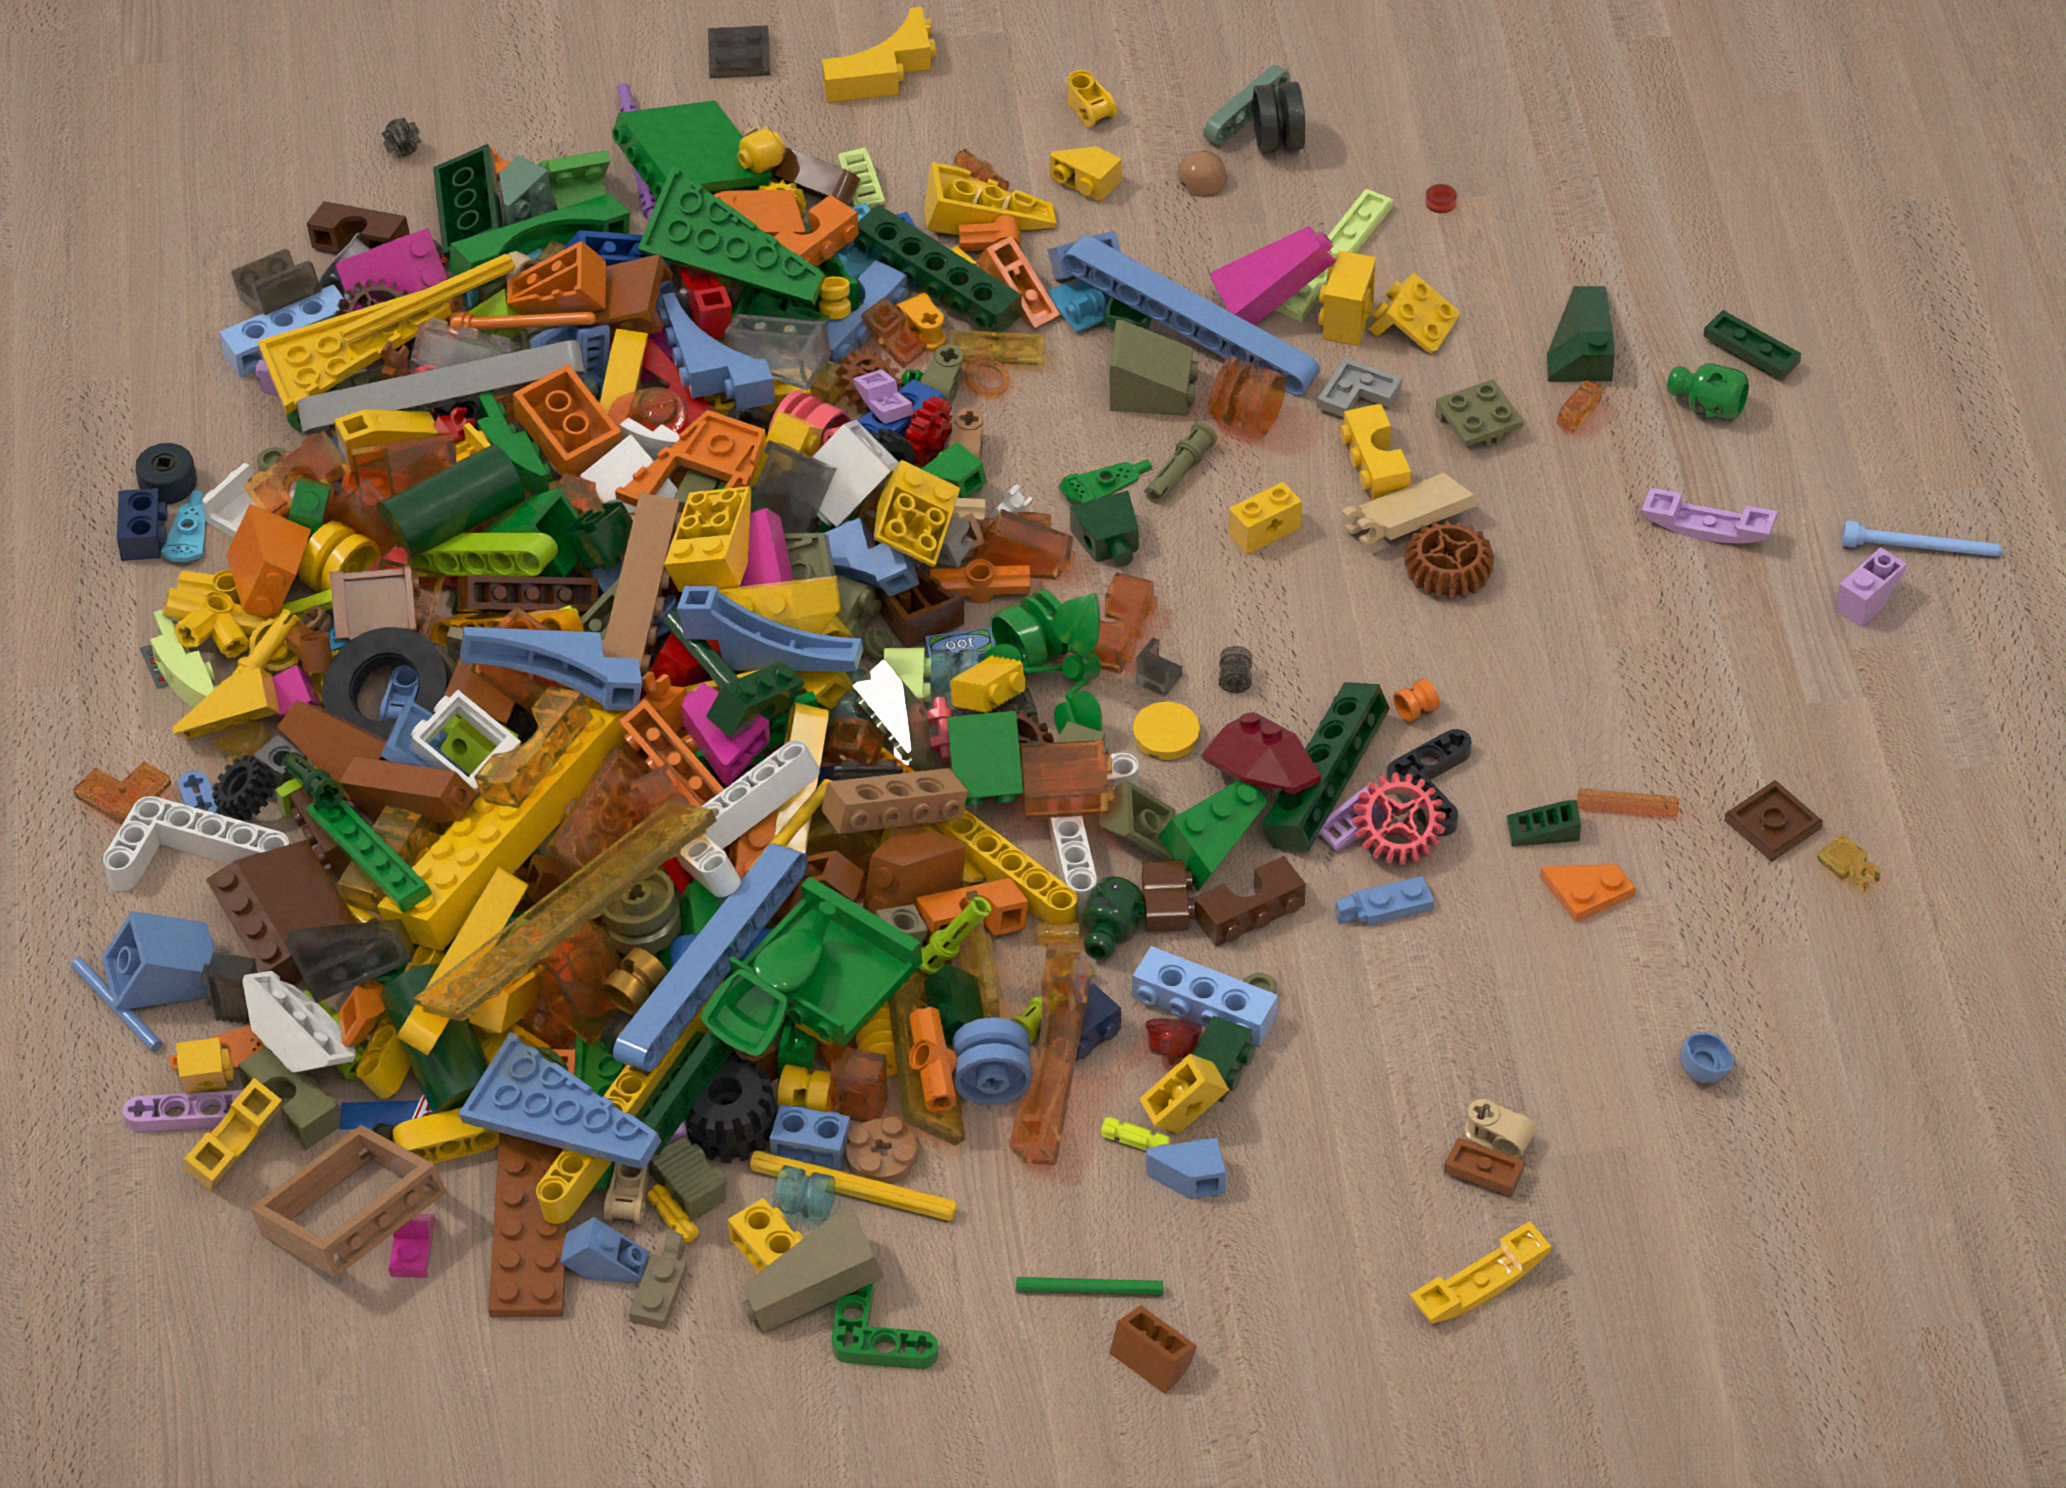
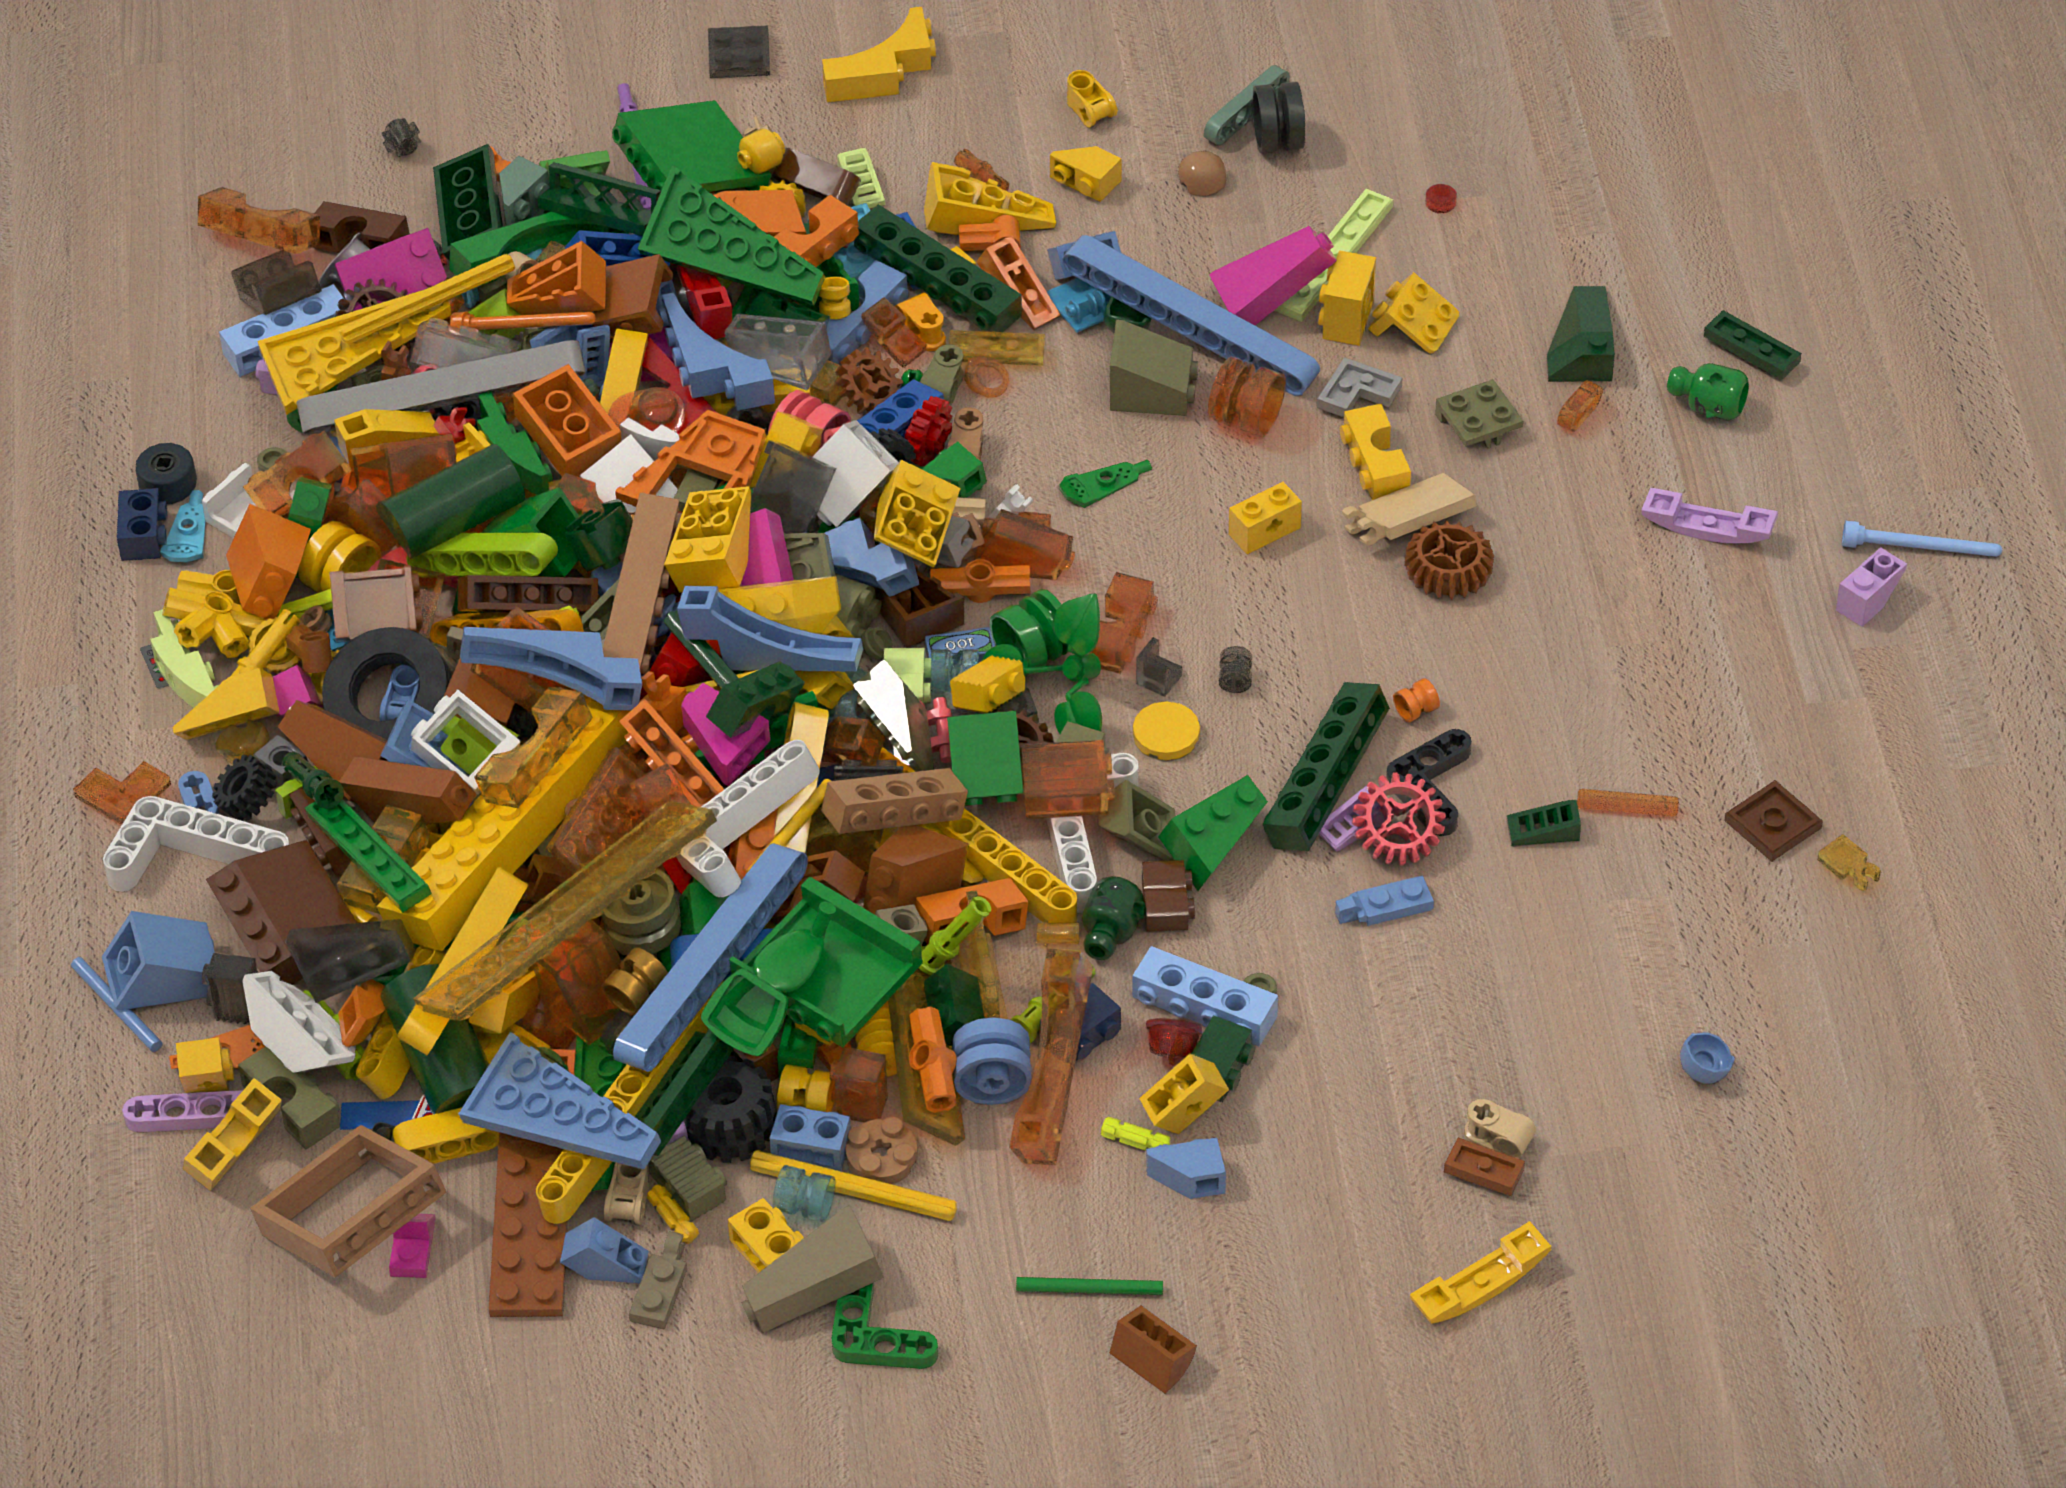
(281, 229): none -> clear orange arch
(597, 209): none -> dark green fence
(882, 397): lavender slope -> none
(1107, 528): dark green torso -> none
(1188, 453): olive pin -> none
(1229, 916): reddish brown arch -> none
(1262, 755): dark red wedge -> none
(1587, 888): orange wing -> none

